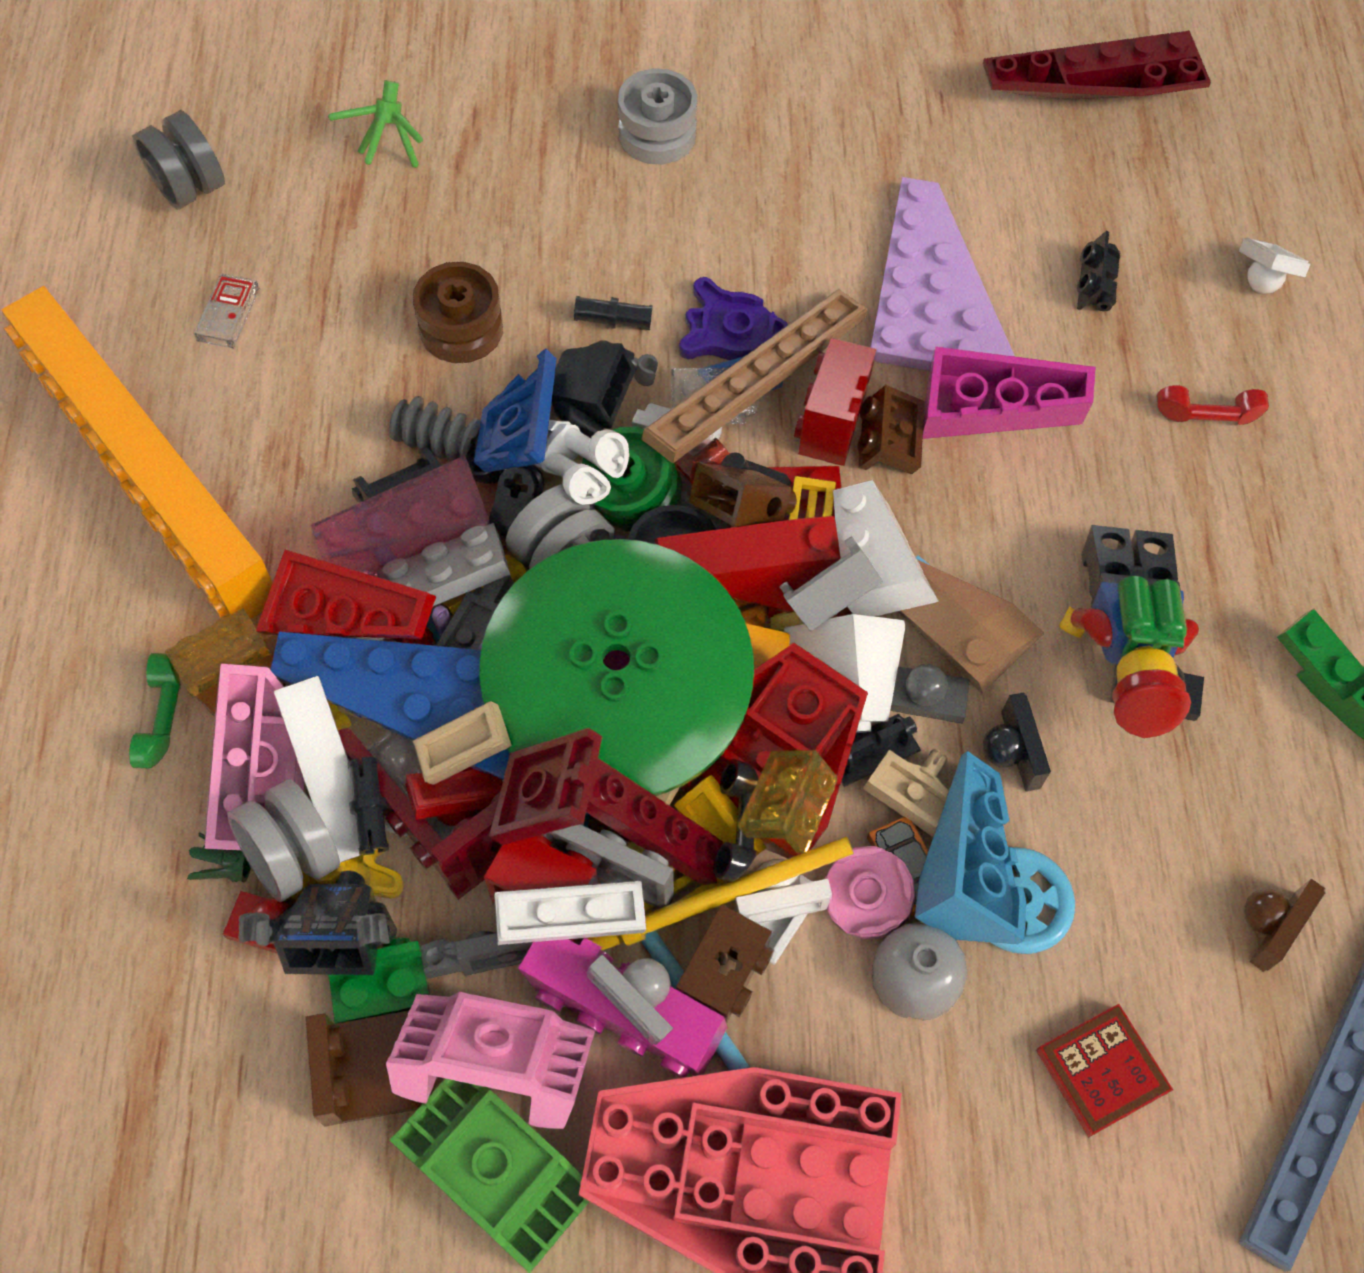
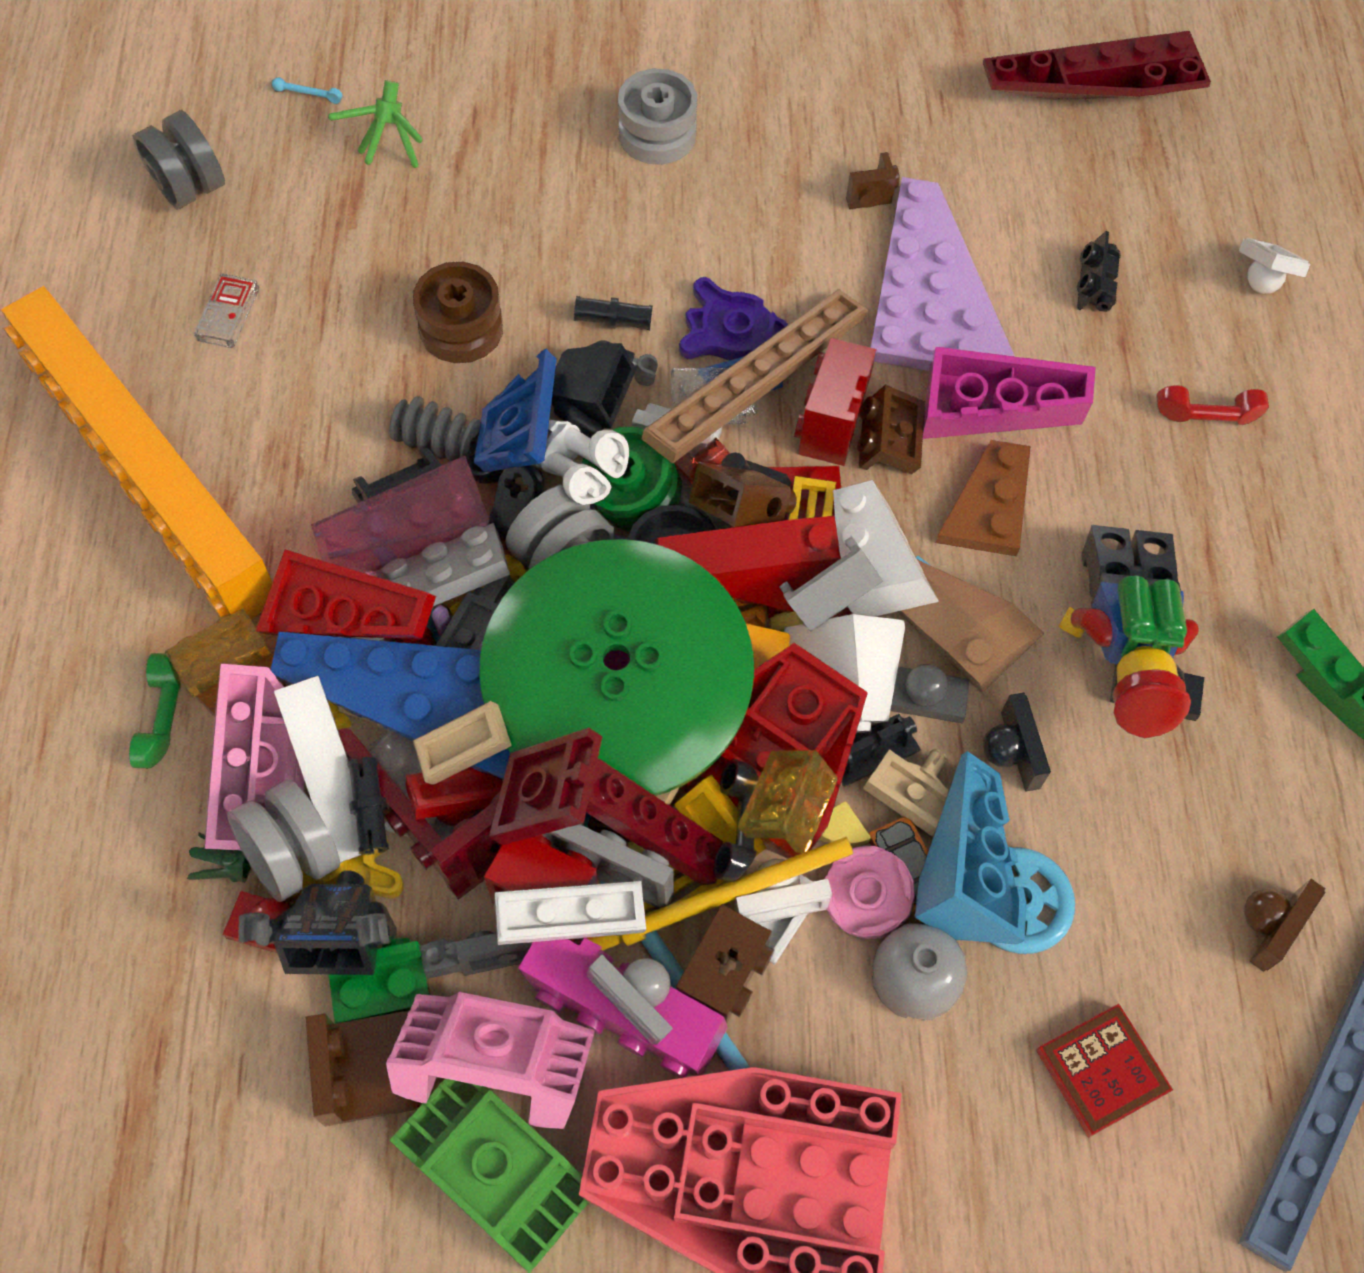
(333, 95): none -> medium azure hinge
(843, 824): none -> light yellow tile
(873, 186): none -> reddish brown bracket
(992, 502): none -> dark orange wing

